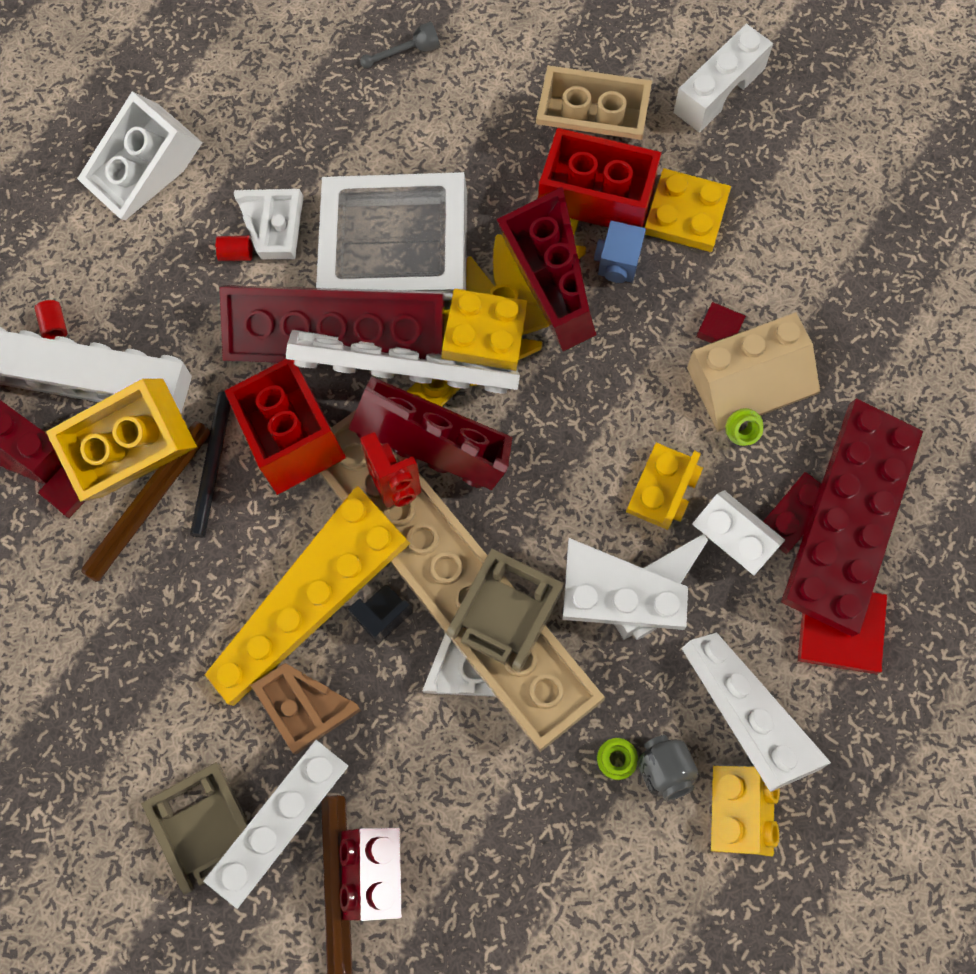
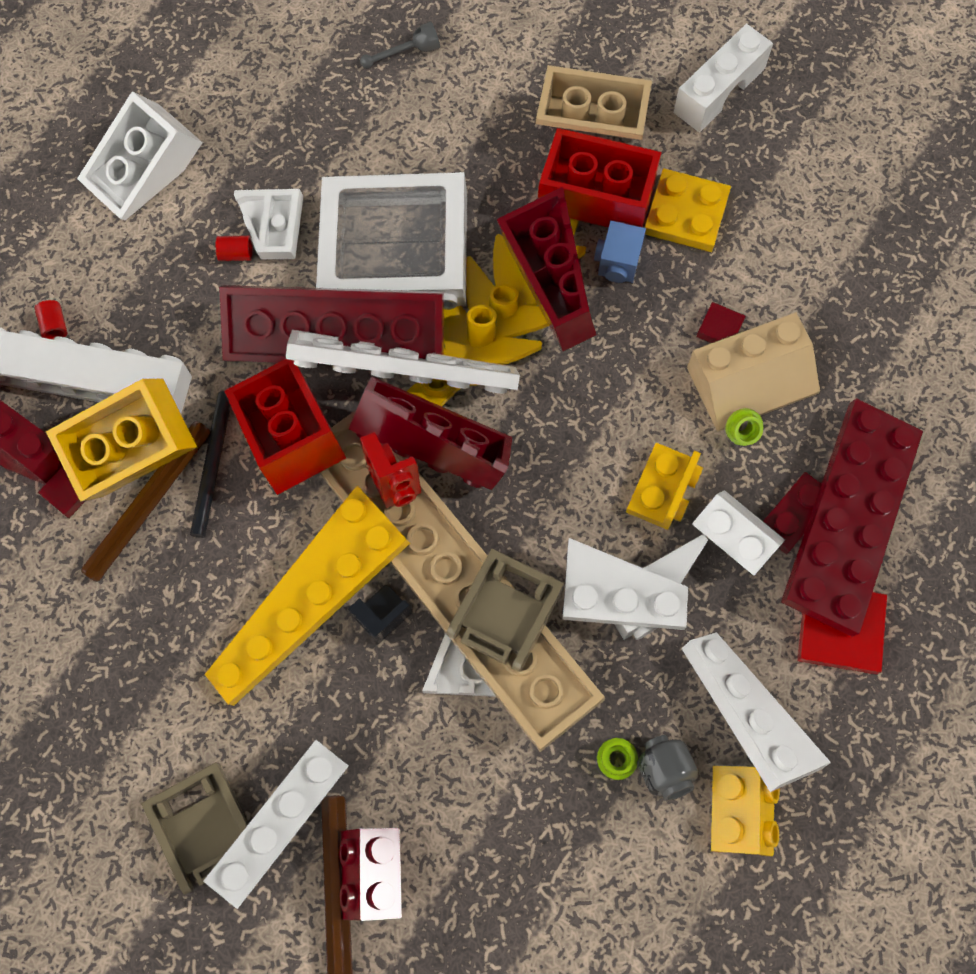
(301, 706): medium nougat wing -> none
(484, 329): yellow plate -> none

